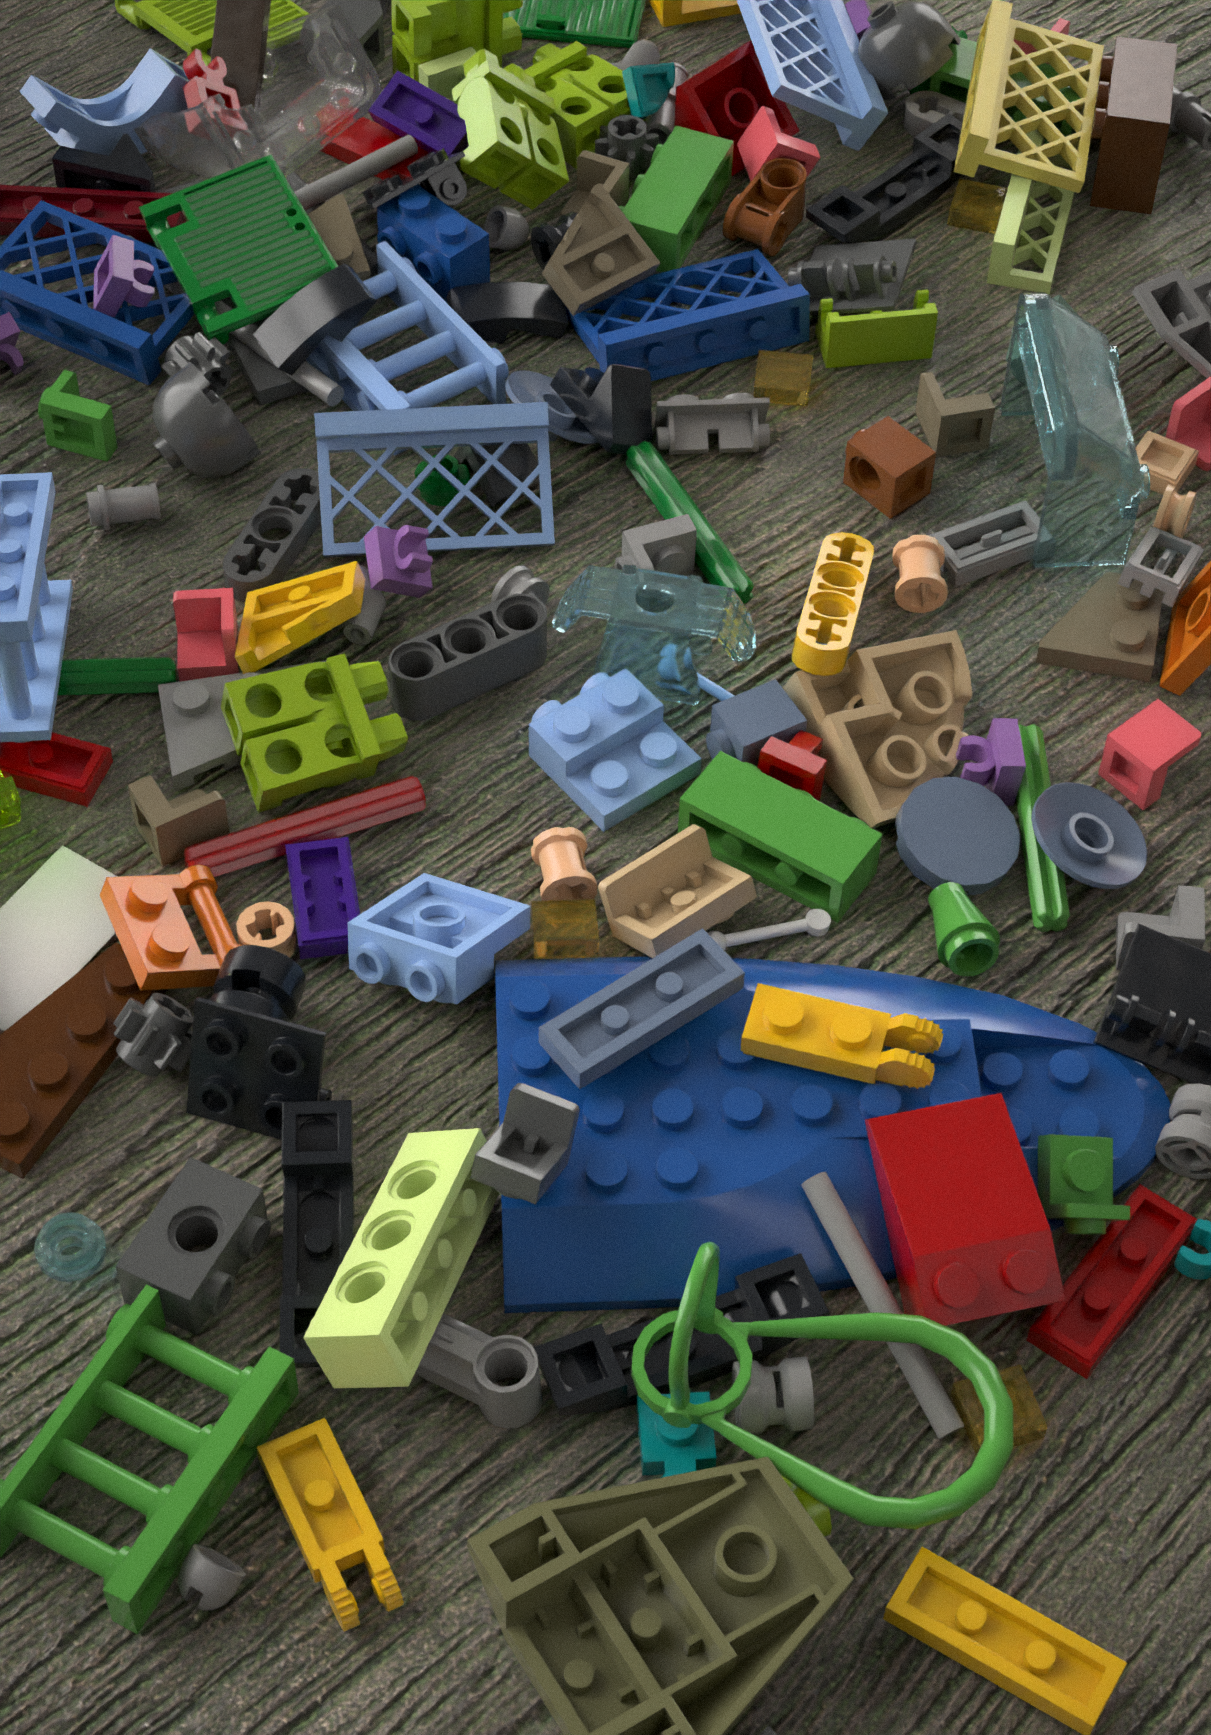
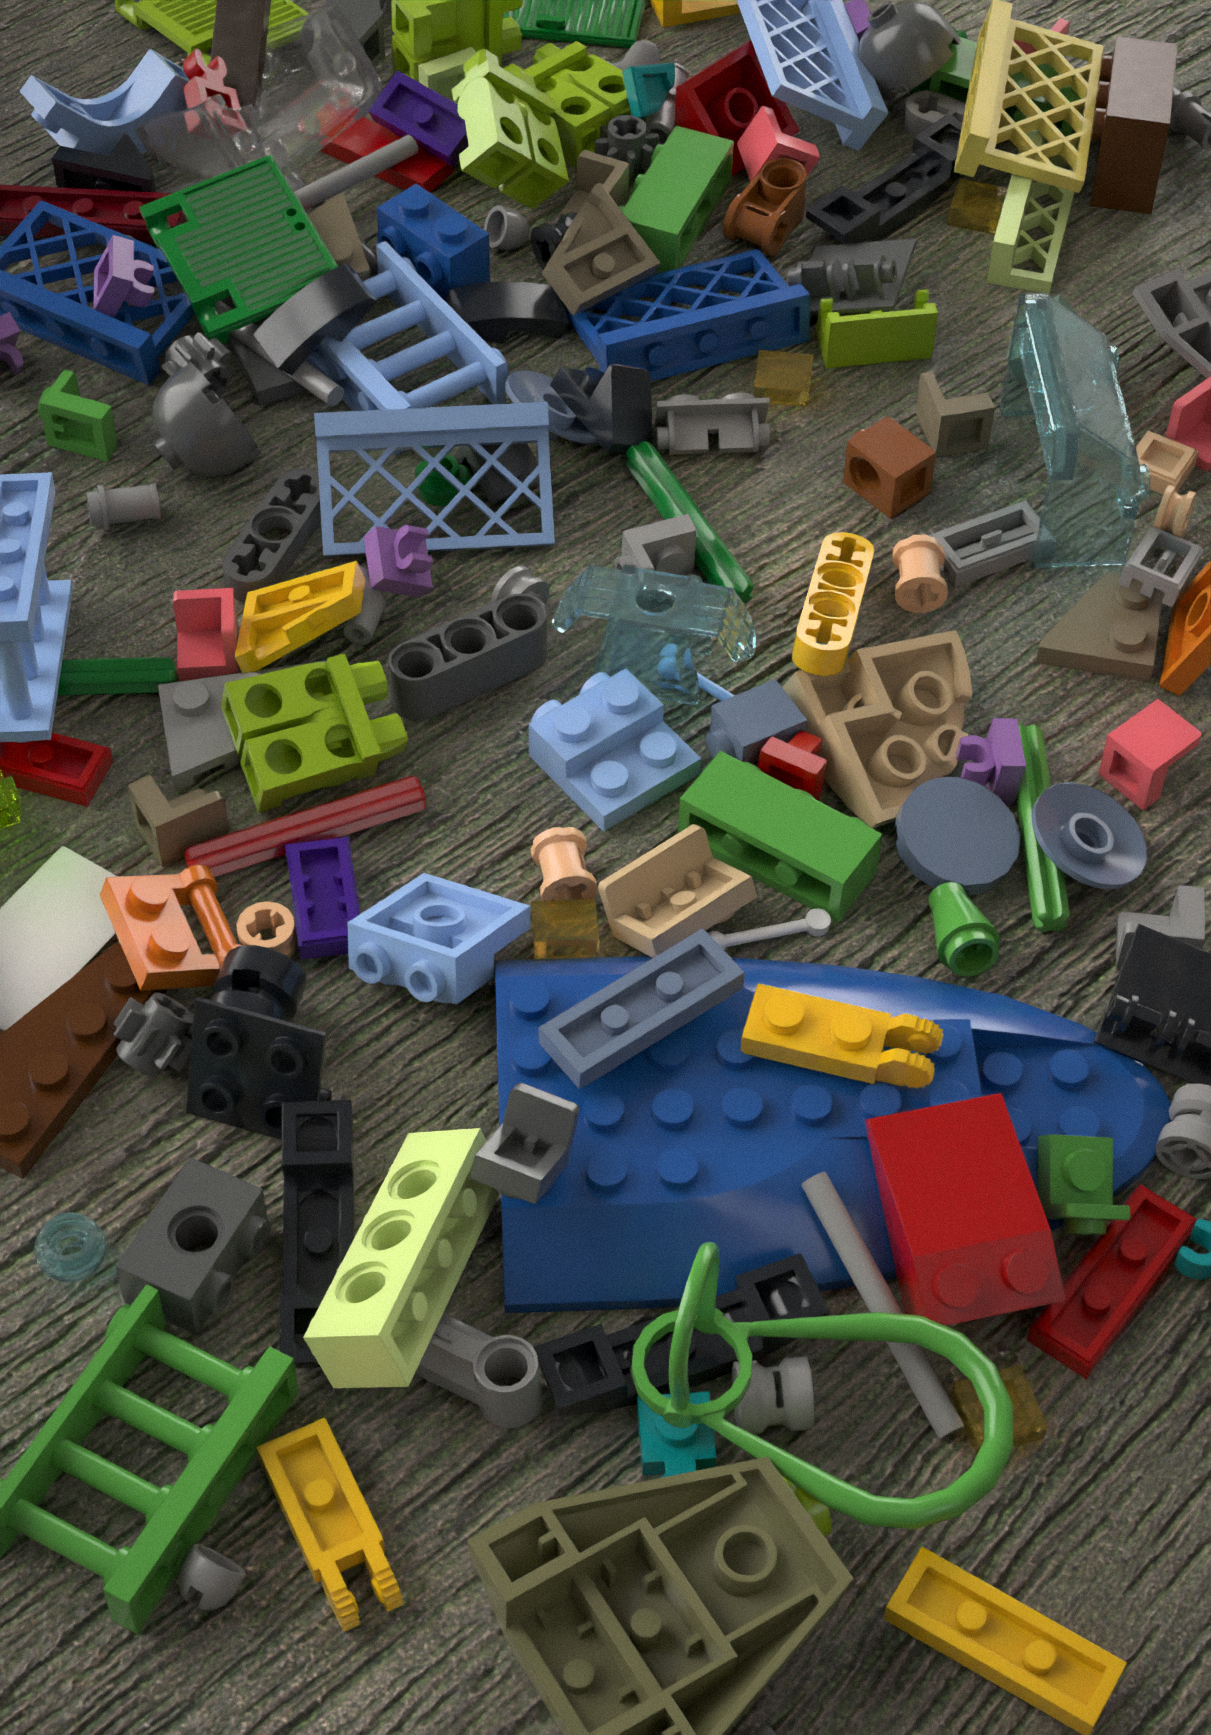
(432, 172): black hinge -> none

